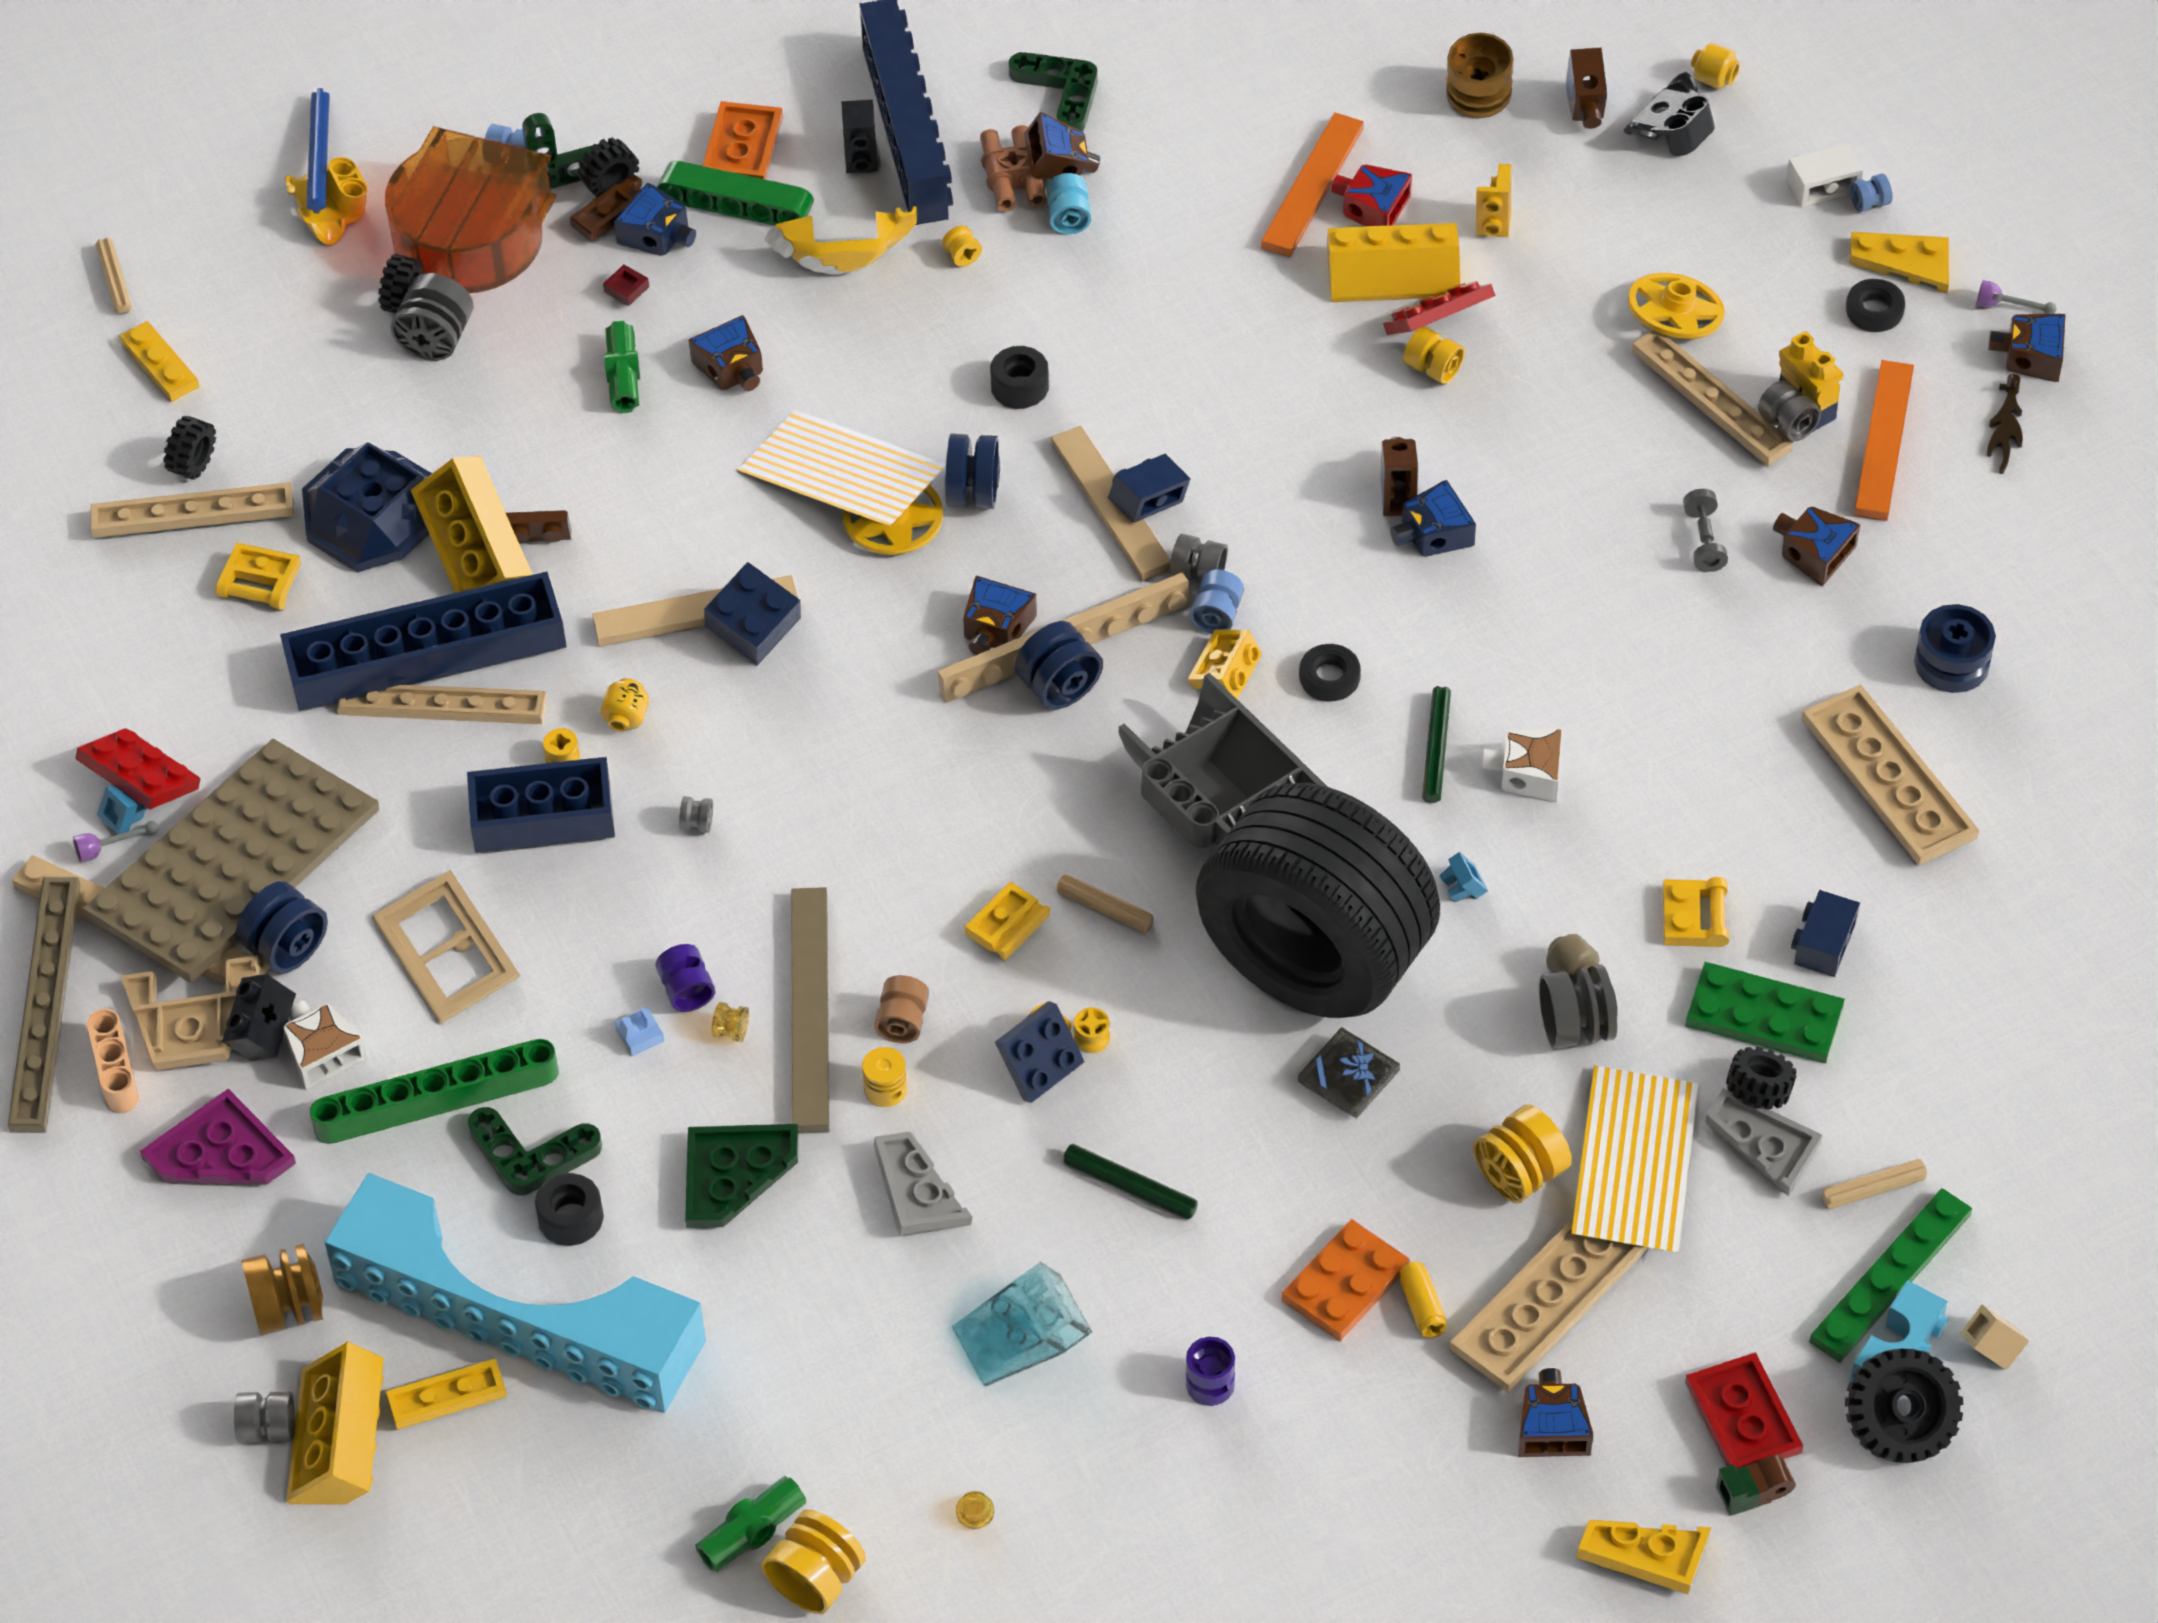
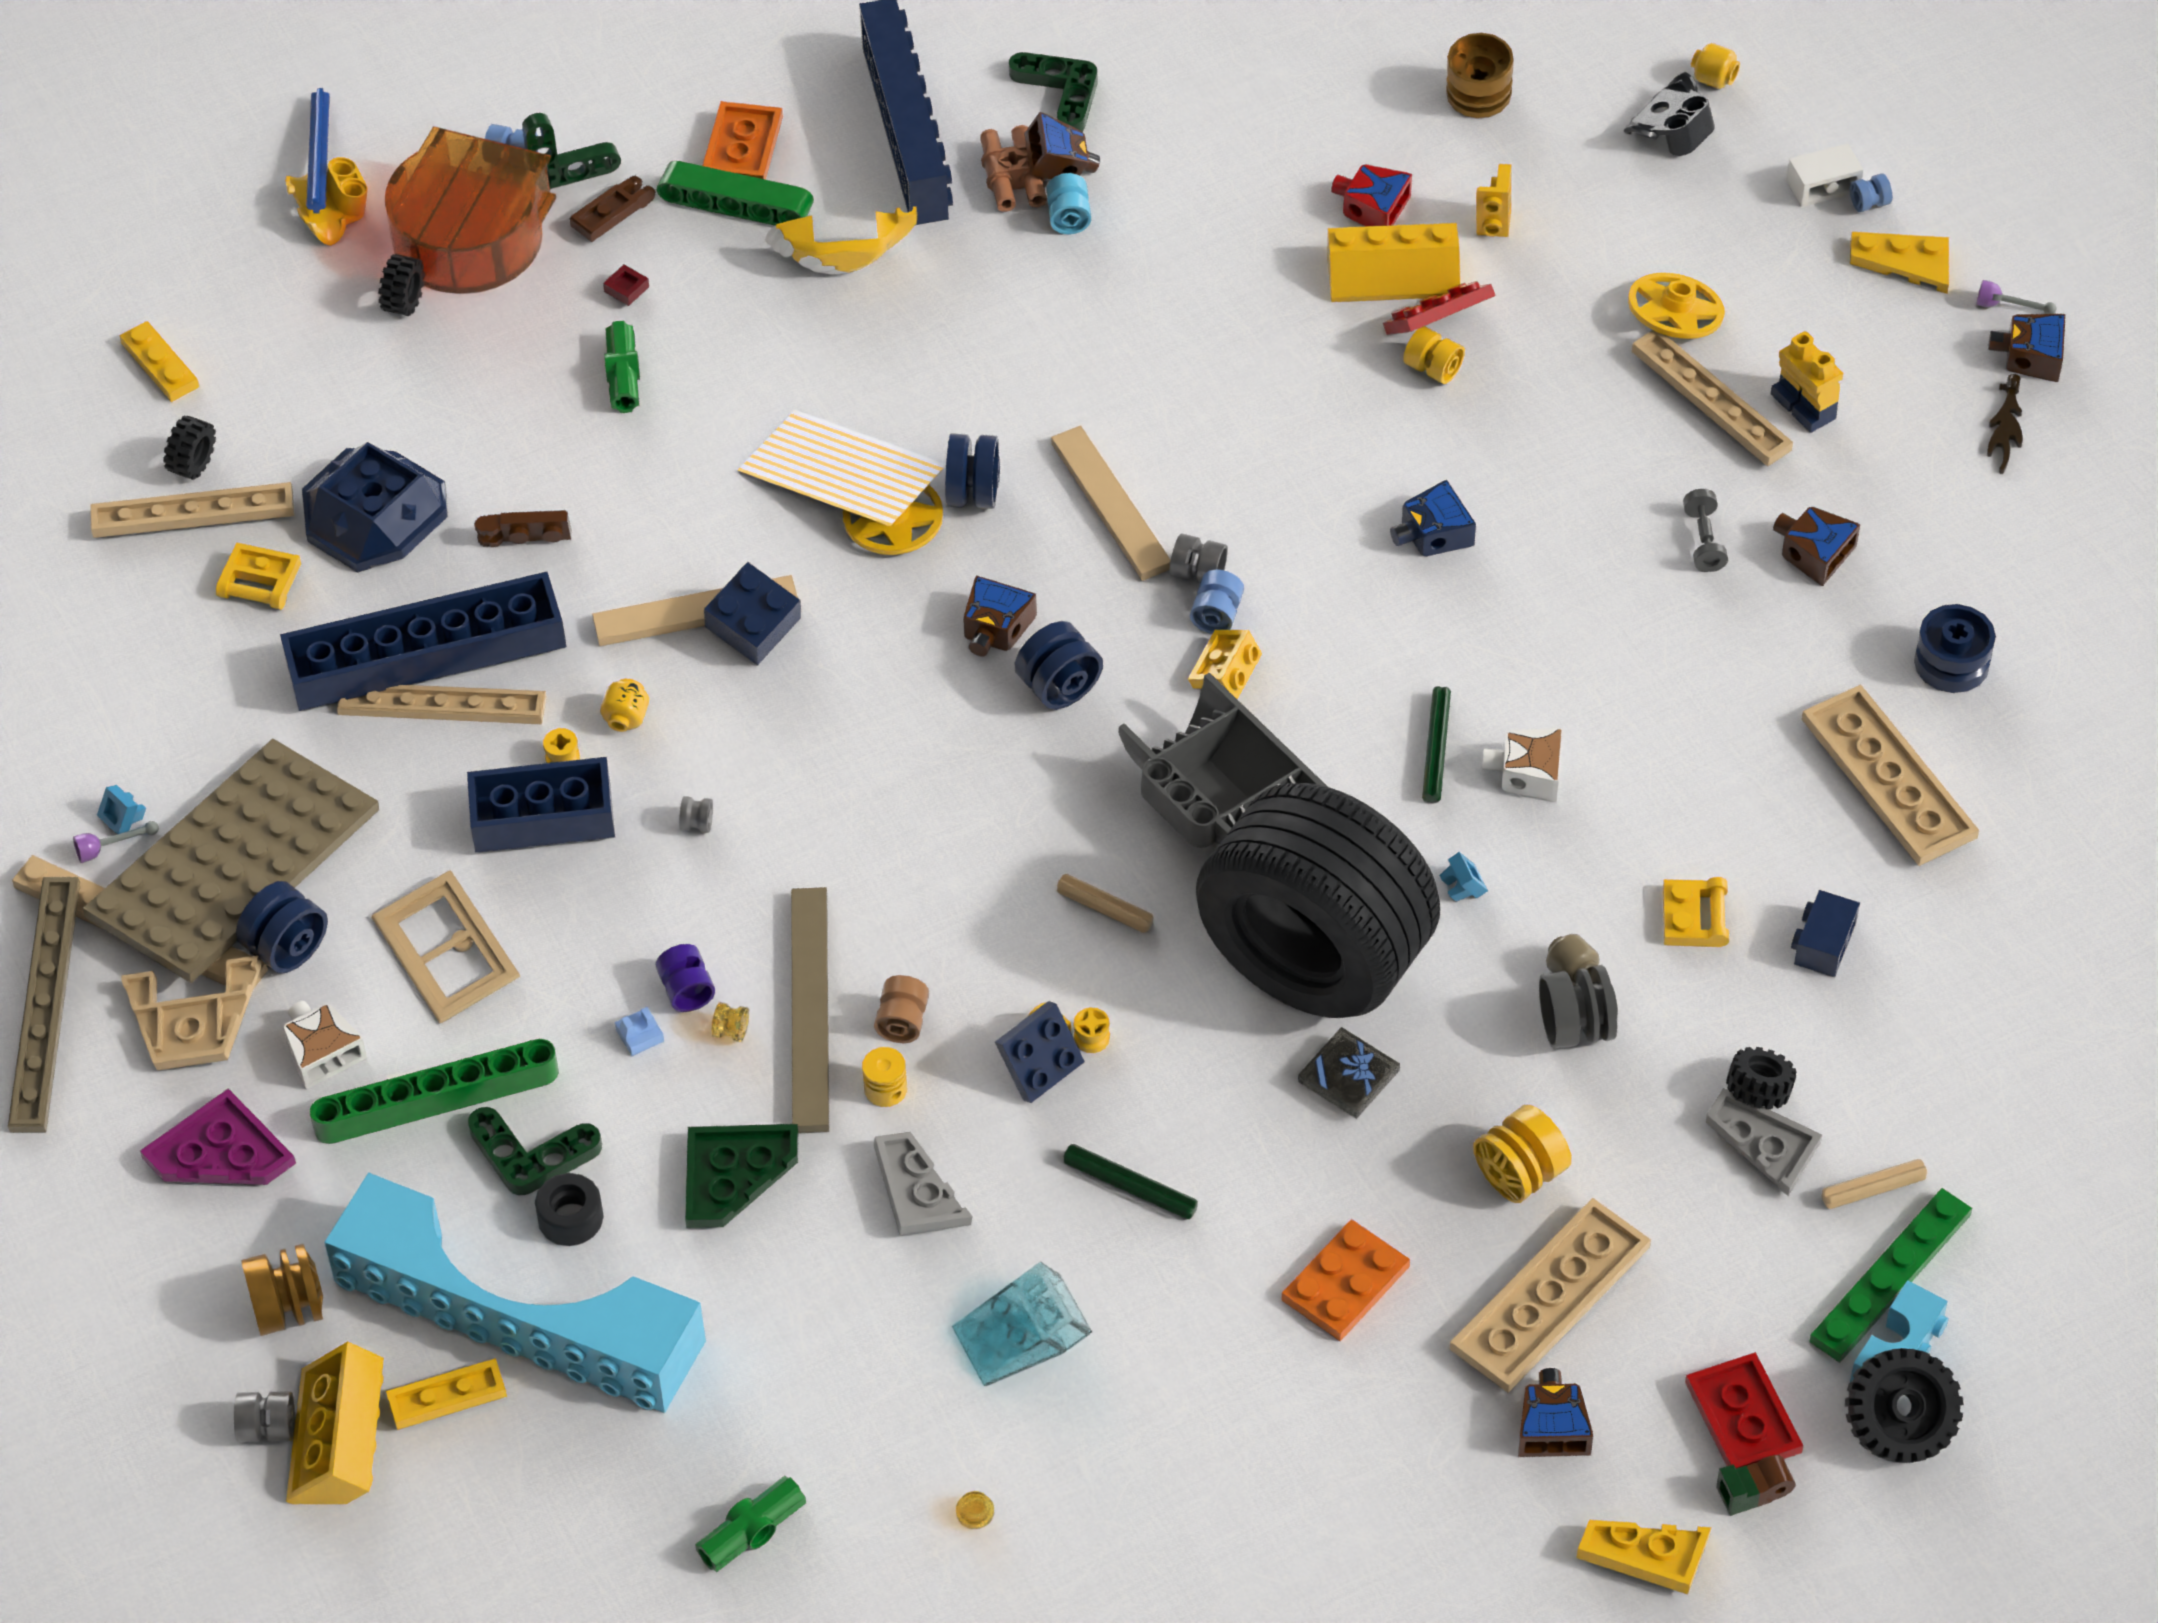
(113, 275): tan axle -> none
(117, 1073): light nougat beam -> none
(138, 768): red plate -> none
(258, 1017): black brick -> none
(432, 316): dark grey wheel -> none
(469, 525): yellow slope -> none
(607, 165): black tyre -> none
(654, 222): torso -> none
(728, 355): torso -> none
(813, 1561): yellow wheel -> none
(859, 136): black brick -> none
(962, 245): yellow wheel -> none
(1007, 921): yellow plate -> none
(1019, 391): black tyre -> none
(1092, 624): tan plate -> none
(1149, 488): dark blue brick -> none
(1210, 1371): dark purple wheel -> none
(1312, 184): orange tile -> none
(1325, 689): black tyre -> none
(1398, 463): reddish brown torso -> none
(1423, 1299): yellow piece -> none
(1586, 97): reddish brown torso -> none
(1635, 1159): sticker -> none
(1765, 1012): green plate -> none
(1789, 410): flat silver wheel -> none
(1873, 320): black tyre -> none
(1884, 440): orange tile -> none
(1994, 1337): tan panel -> none

